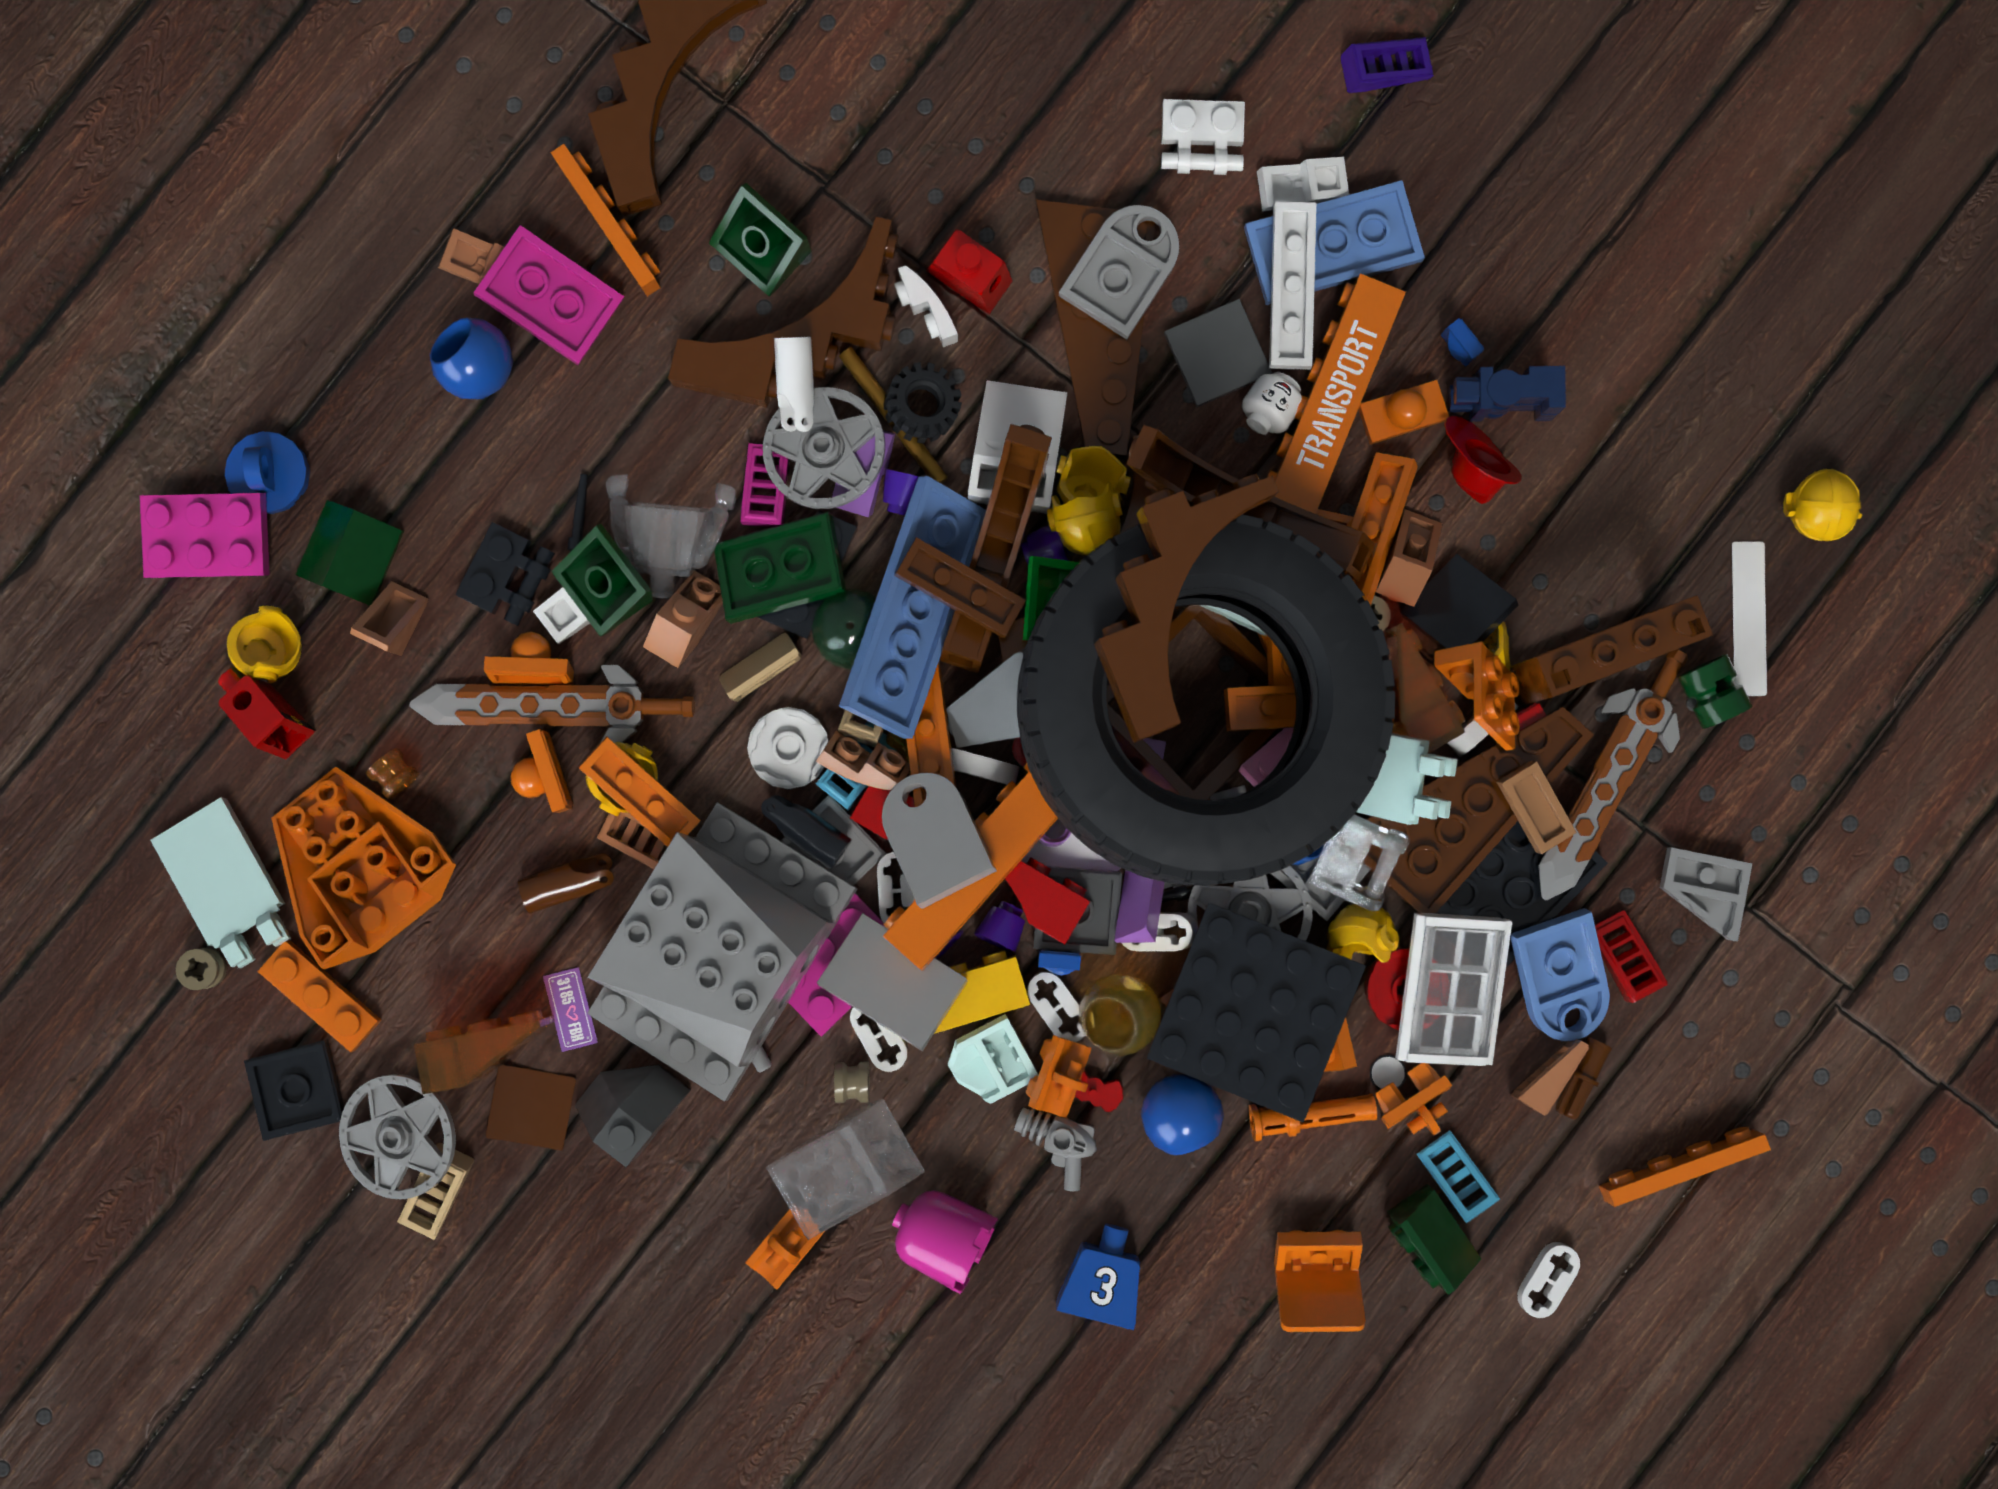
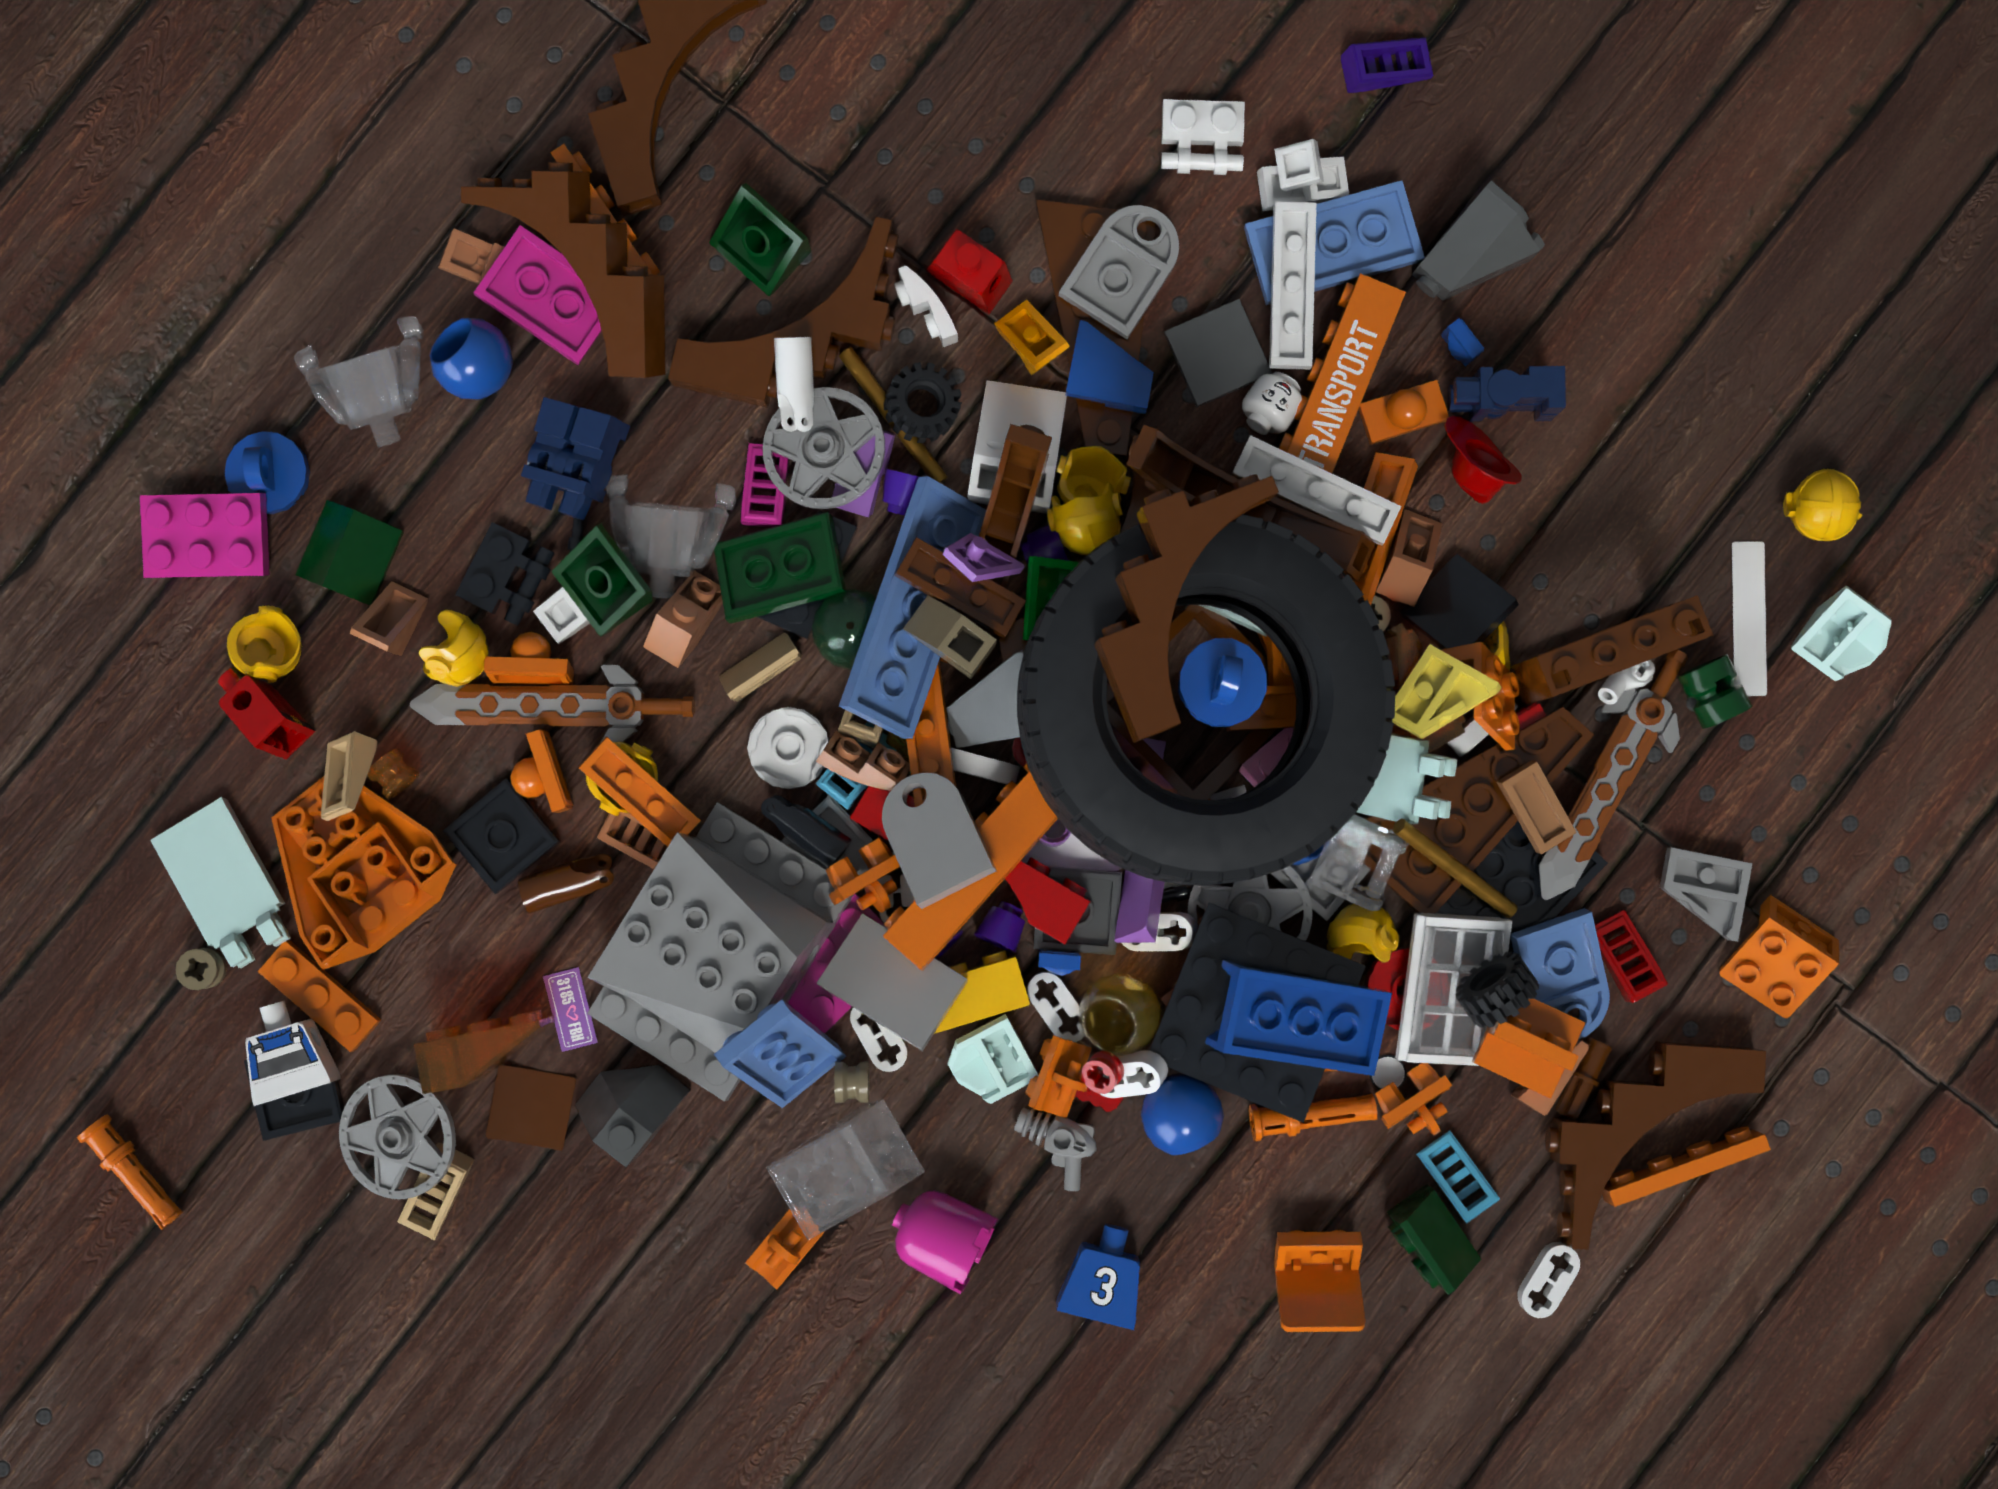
(119, 1157): none -> orange pin
(287, 1057): none -> white torso
(345, 773): none -> tan slope
(369, 386): none -> clear torso
(459, 656): none -> yellow cap
(501, 836): none -> black tile
(571, 456): none -> dark blue hips
(624, 296): none -> reddish brown arch
(779, 1053): none -> medium blue plate
(847, 881): none -> orange hips
(950, 636): none -> dark tan slope
(981, 560): none -> medium lavender piece
(1031, 336): none -> light orange slope
(1107, 373): none -> blue slope
(1110, 1066): none -> red bush
(1139, 1082): none -> white beam
(1222, 682): none -> blue tile
(1299, 165): none -> white tile
(1301, 1020): none -> blue plate
(1318, 490): none -> white plate
(1439, 692): none -> light yellow wing
(1454, 868): none -> pearl gold bar
(1479, 246): none -> dark grey slope
(1497, 989): none -> black tyre
(1531, 1047): none -> orange bracket
(1626, 680): none -> white arm
(1630, 1109): none -> reddish brown arch
(1782, 959): none -> orange bracket
(1843, 634): none -> light aqua slope

